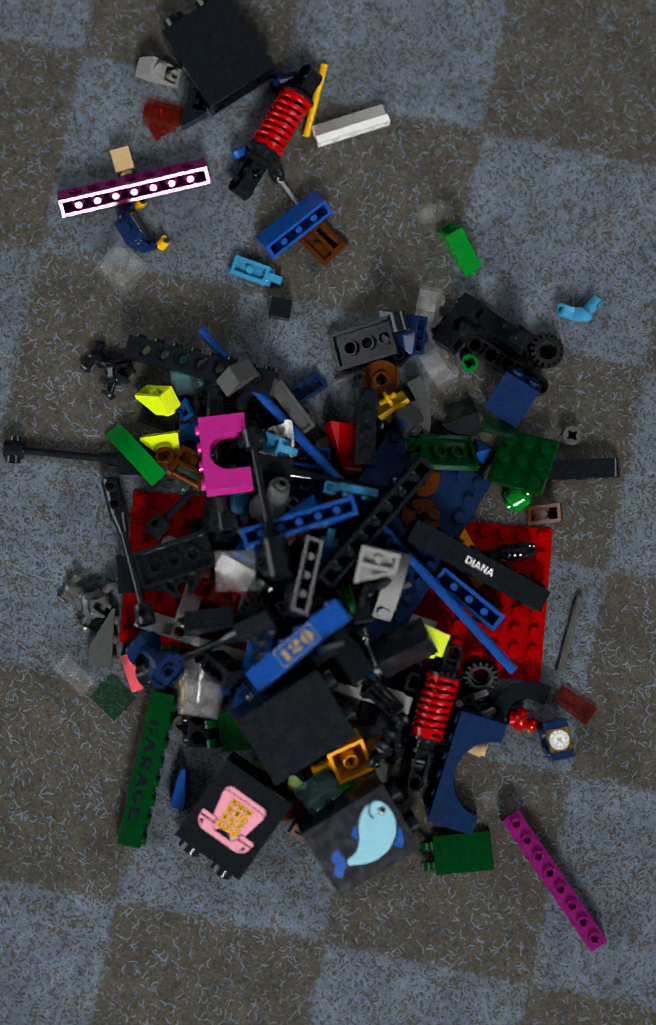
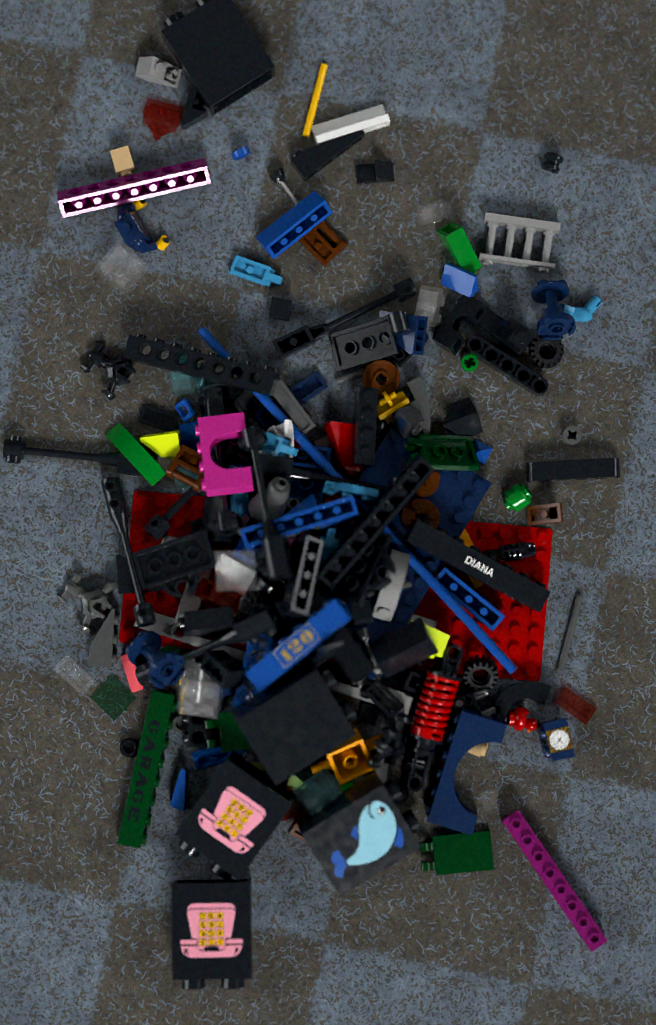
(129, 747): none -> black plate
(158, 399): neon yellow slope -> none
(164, 456): reddish brown tile -> none
(211, 756): none -> blue hinge
(212, 932): none -> black brick
(237, 376): dark grey slope -> none
(276, 130): piece -> none
(280, 79): dark blue cone -> none
(307, 336): none -> black bar
(317, 157): none -> black slope
(348, 600): dark green piece -> none
(375, 172): none -> black slope
(376, 563): light grey wing -> none
(439, 368): clear brick -> none
(459, 280): none -> slope
(497, 426): clear green piece -> none
(513, 396): dark blue brick -> none
(523, 462): dark green plate -> none
(530, 226): none -> light grey fence
(552, 162): none -> black wheel
(555, 321): none -> dark blue piece

